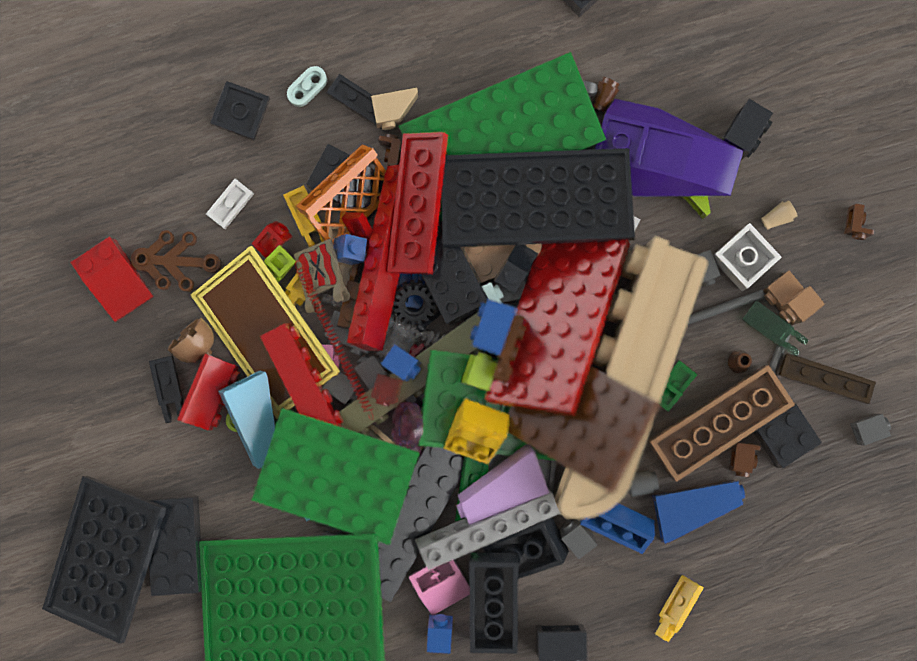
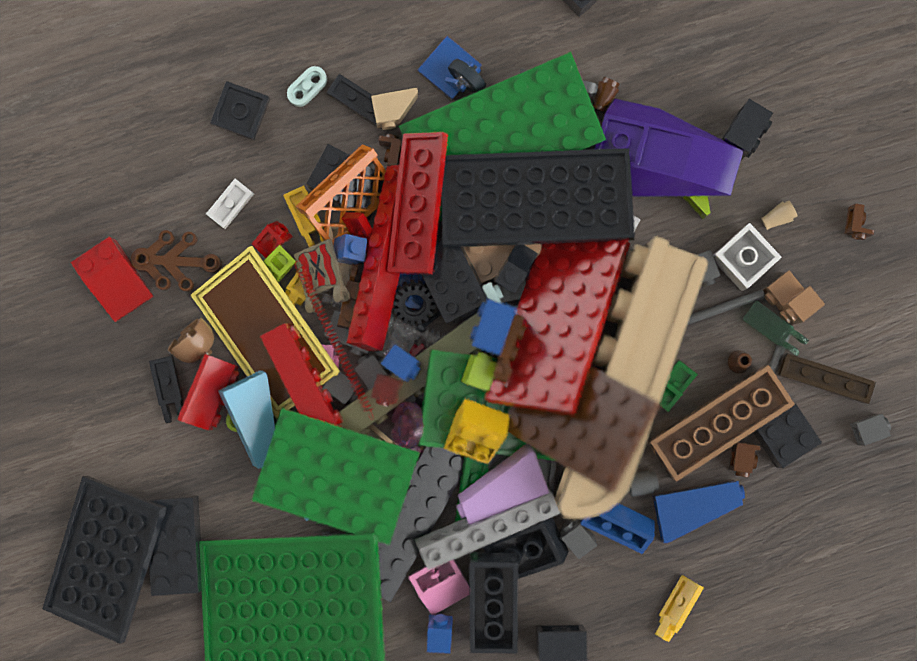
(452, 69): none -> blue plate

